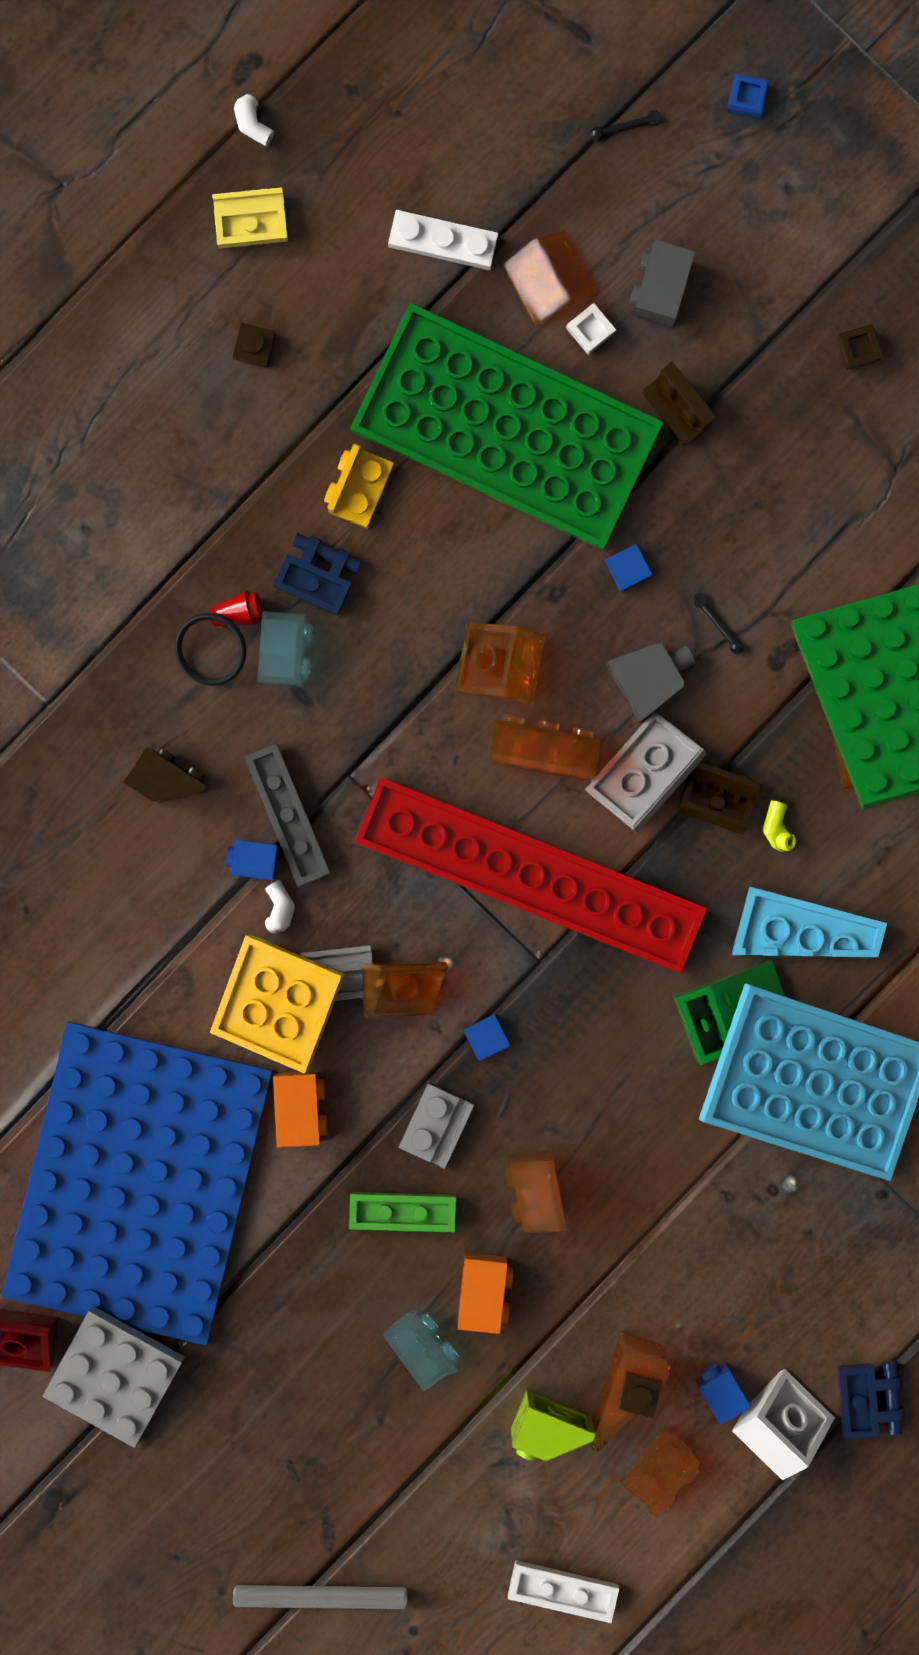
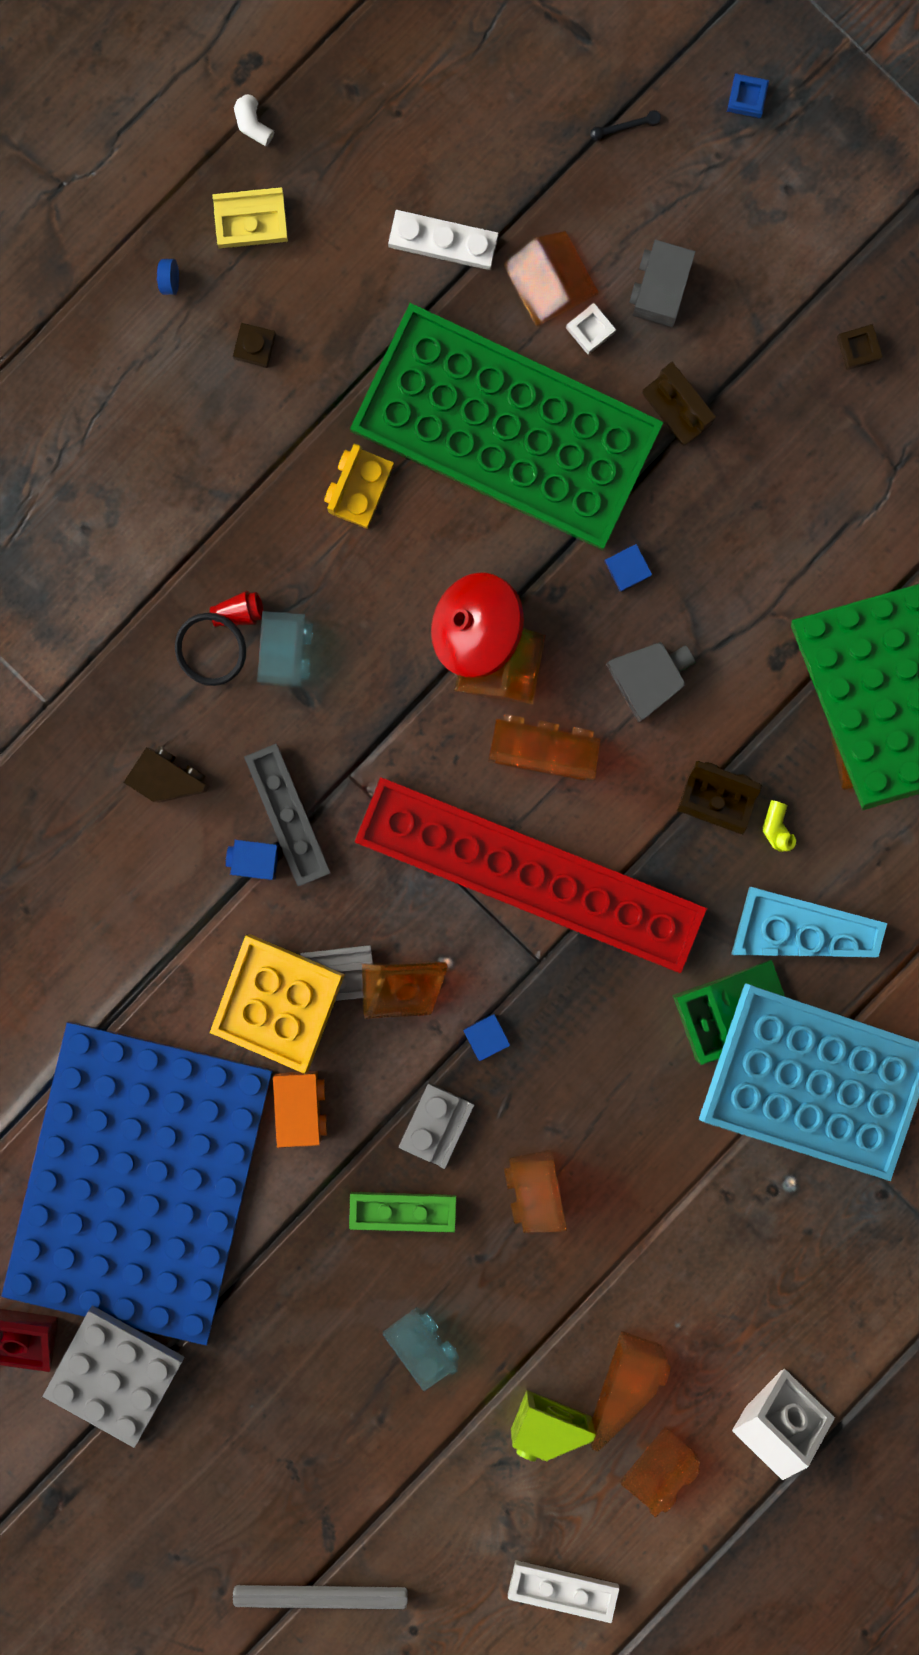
(168, 276): none -> blue tile
(283, 908): white arm -> none
(312, 583): dark blue plate -> none
(483, 1293): orange brick -> none
(490, 627): none -> red dish
(639, 1394): dark brown plate -> none
(645, 771): light grey tile -> none
(700, 601): black hinge -> none
(721, 1392): blue brick -> none
(859, 1400): dark blue plate -> none

